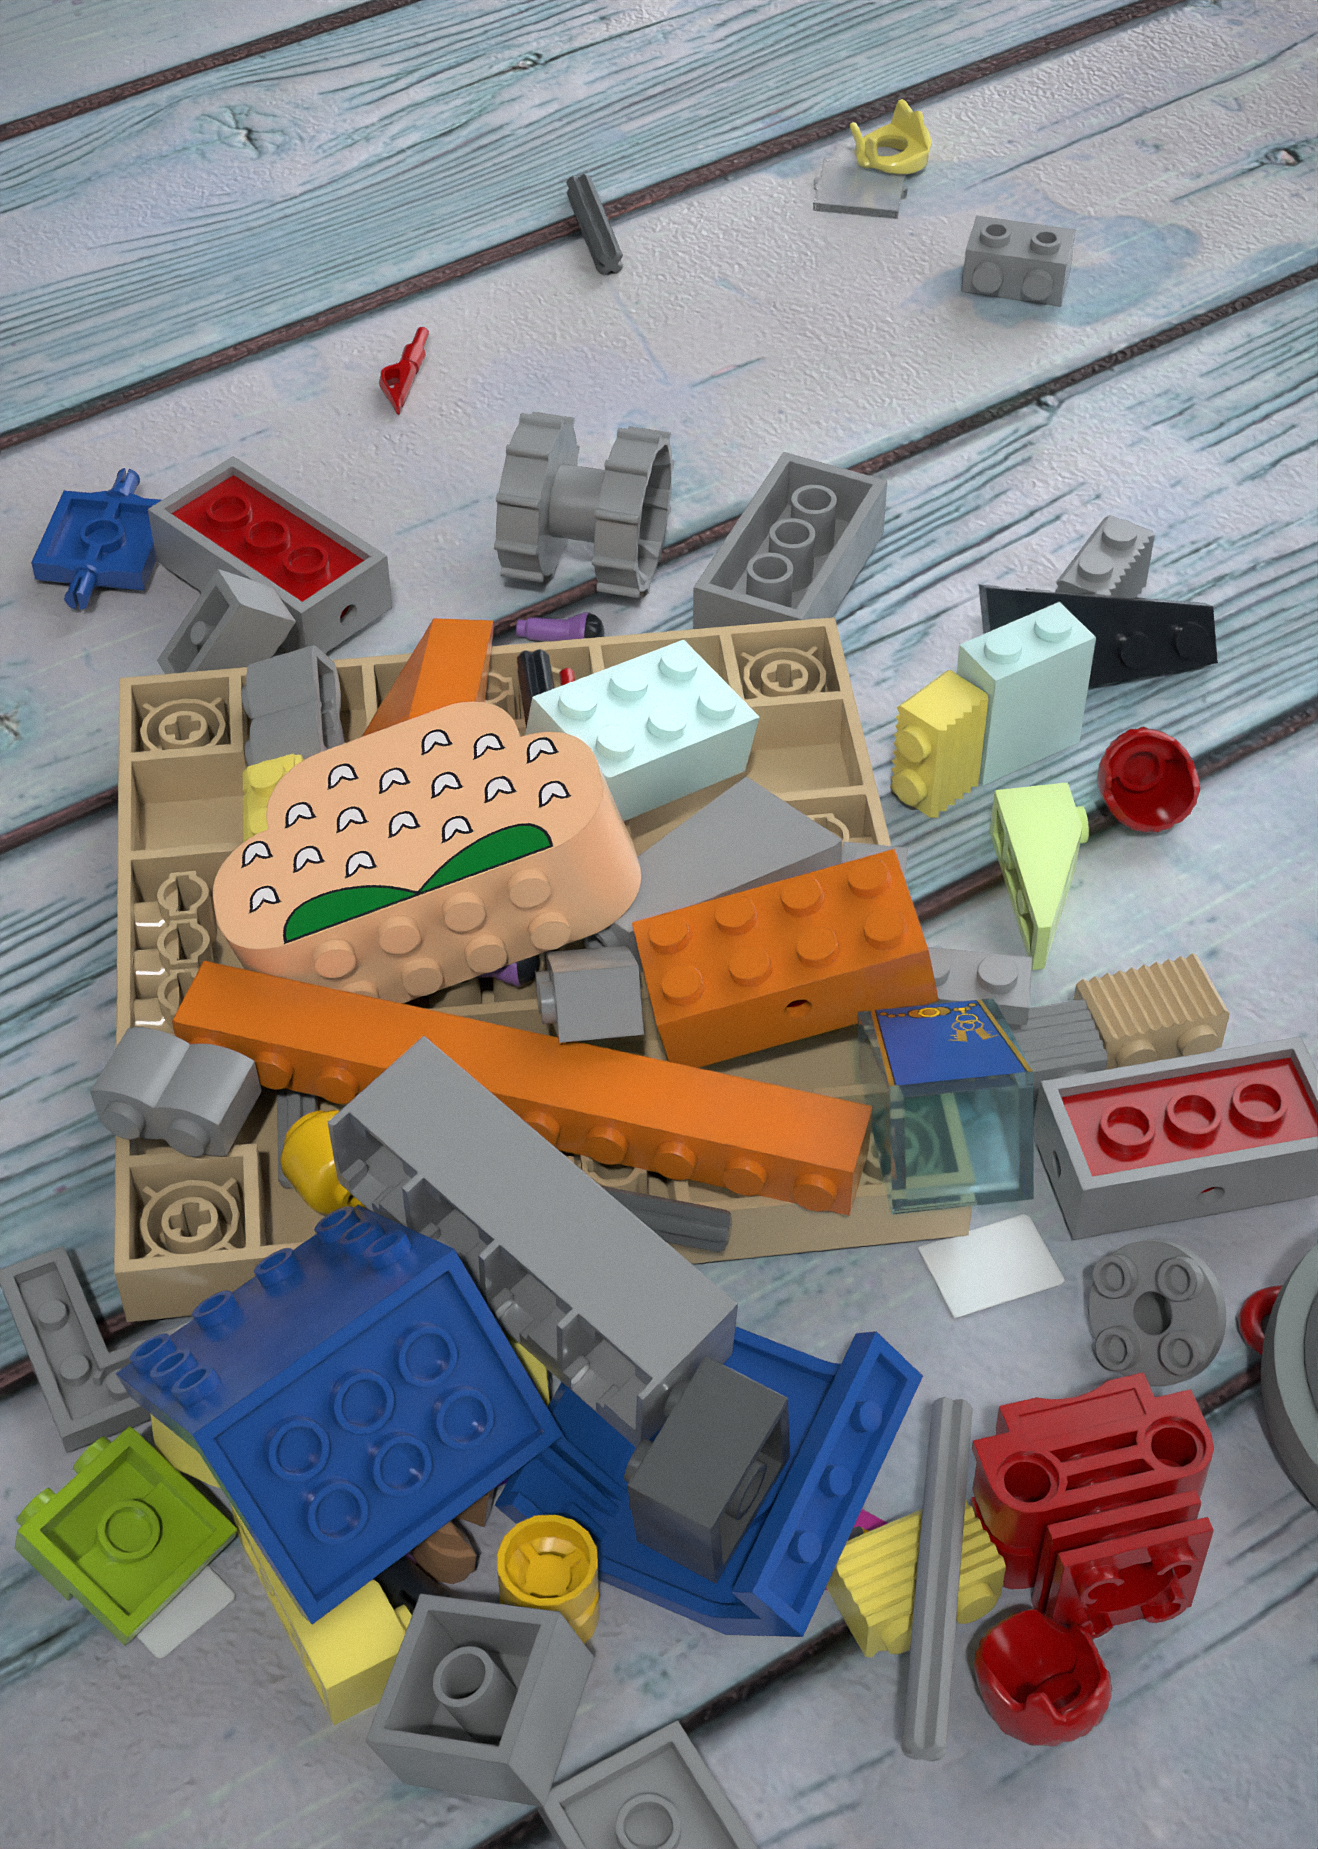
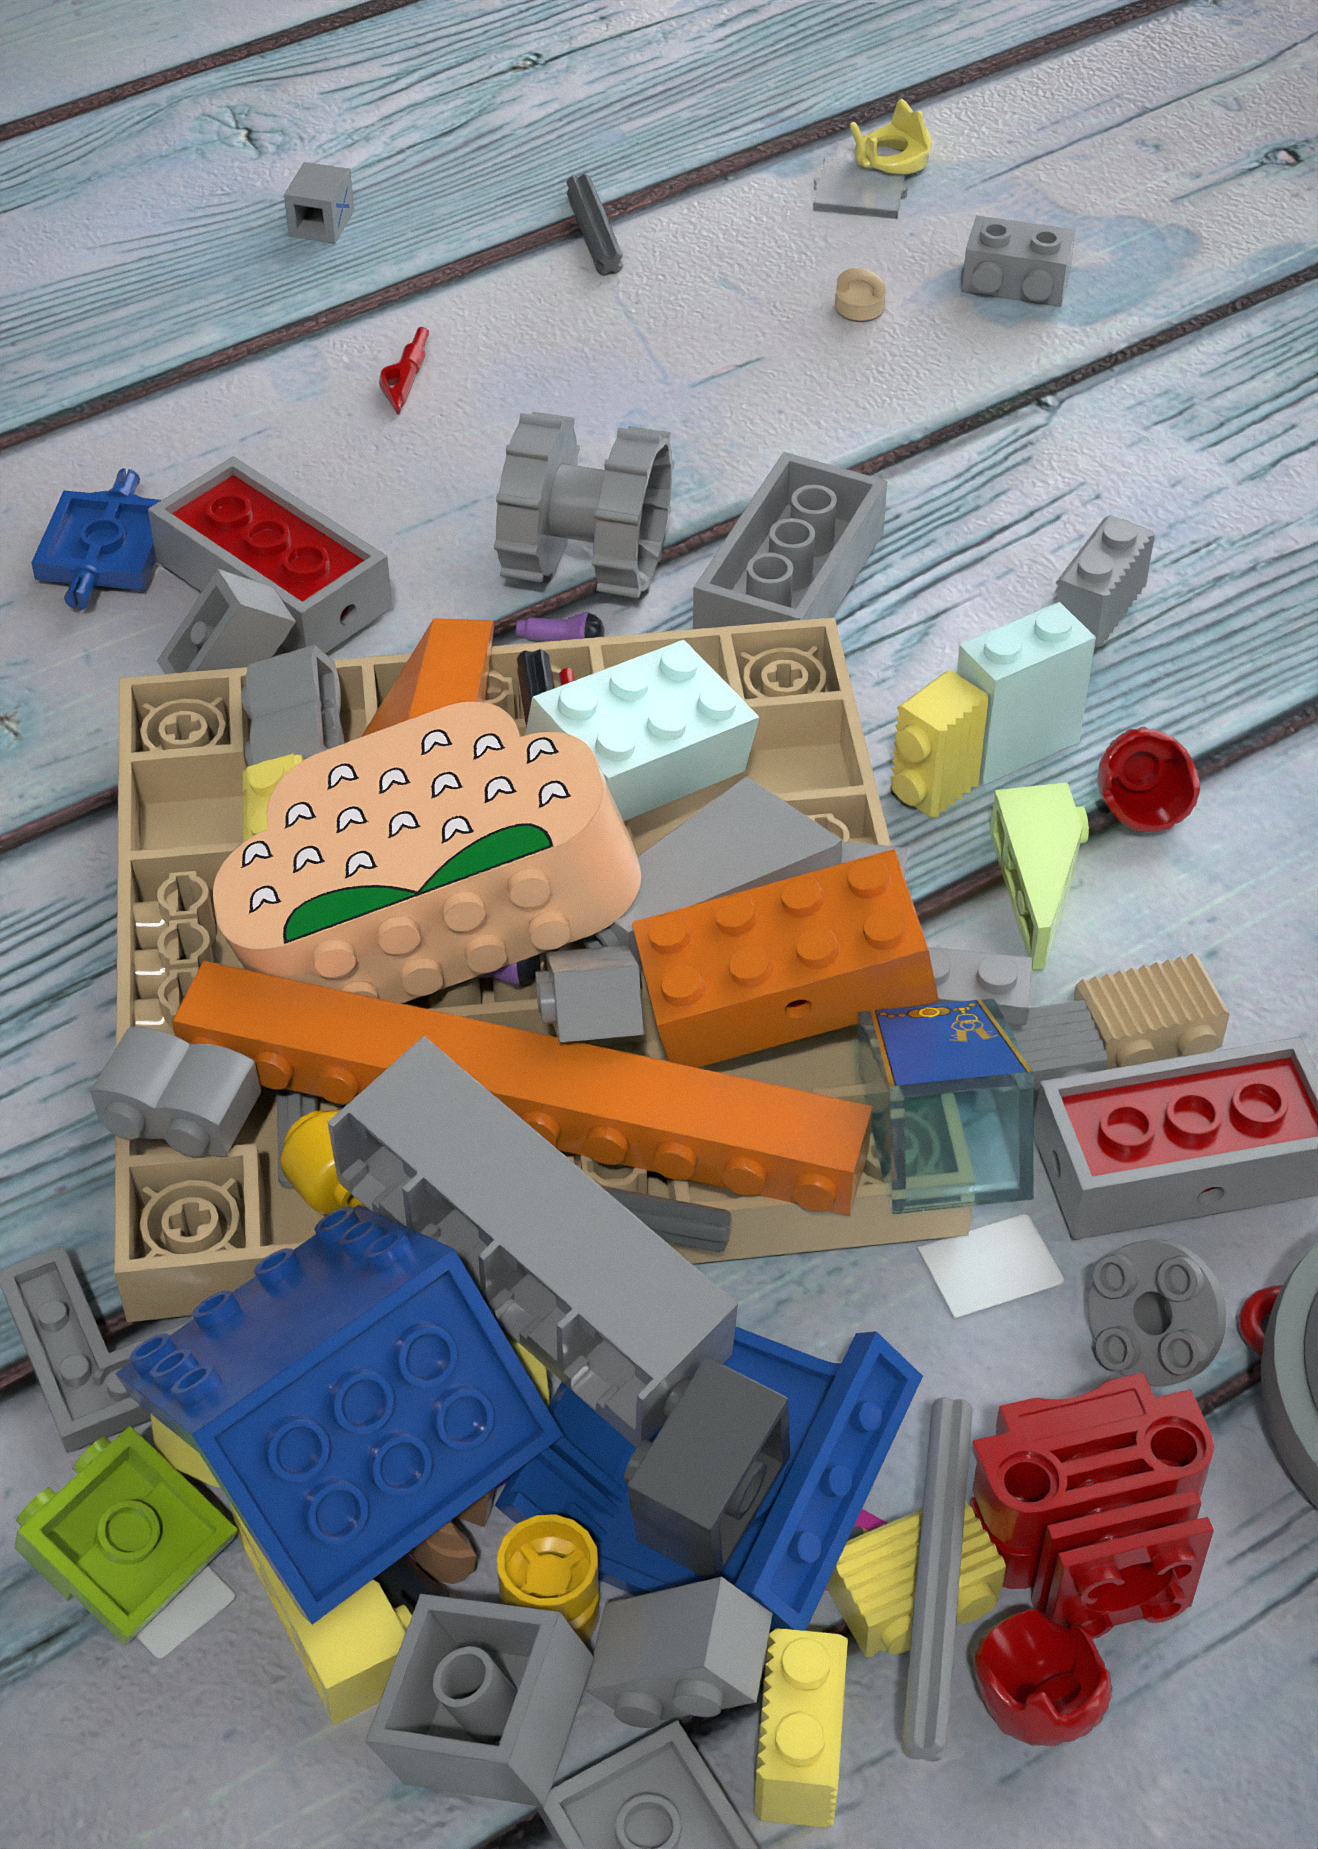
(319, 202): none -> light grey brick
(679, 1653): none -> light grey brick
(801, 1728): none -> light yellow brick
(860, 294): none -> tan tile
(1131, 634): black wing -> none

